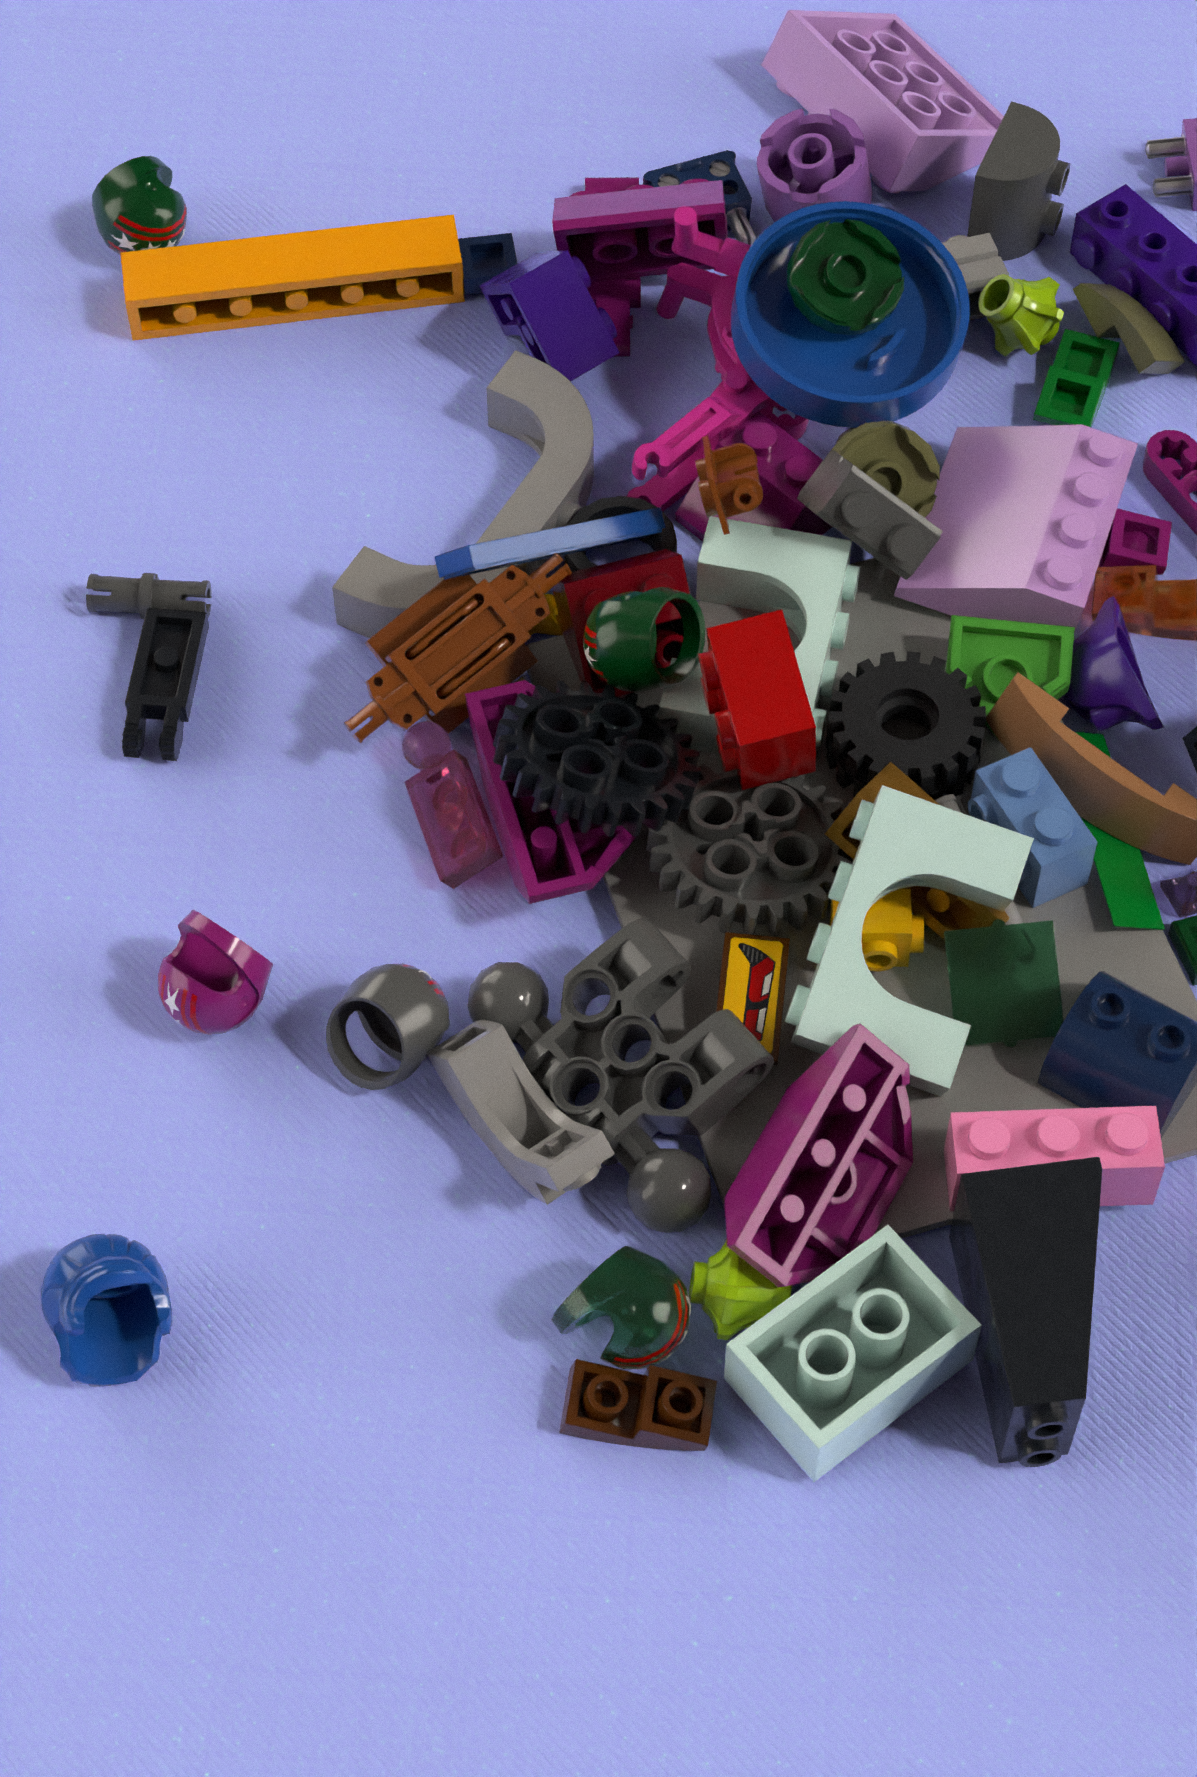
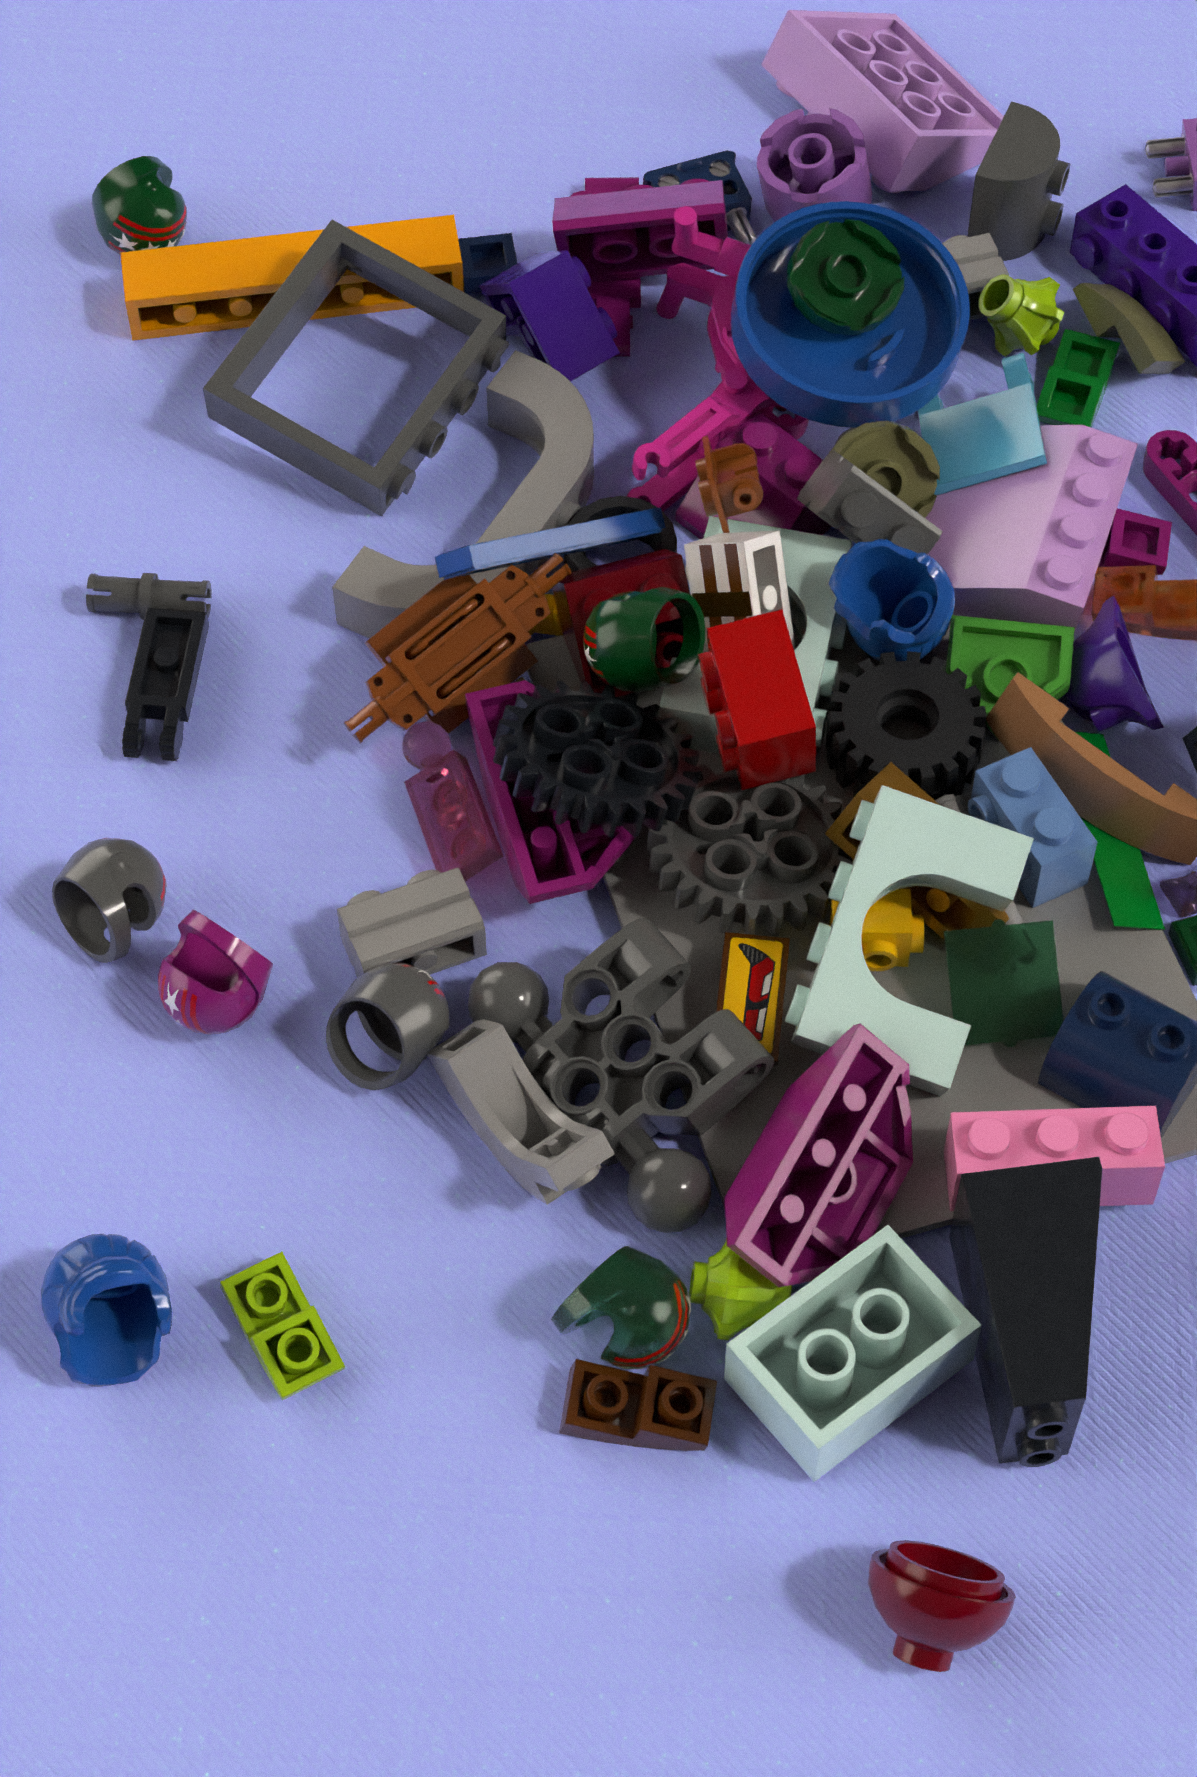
(100, 888): none -> dark grey helmet
(281, 1326): none -> lime slope
(286, 314): none -> dark grey window
(421, 924): none -> light grey brick
(738, 577): none -> white brick
(892, 598): none -> blue hair
(937, 1601): none -> dark red piece
(986, 434): none -> medium azure flag

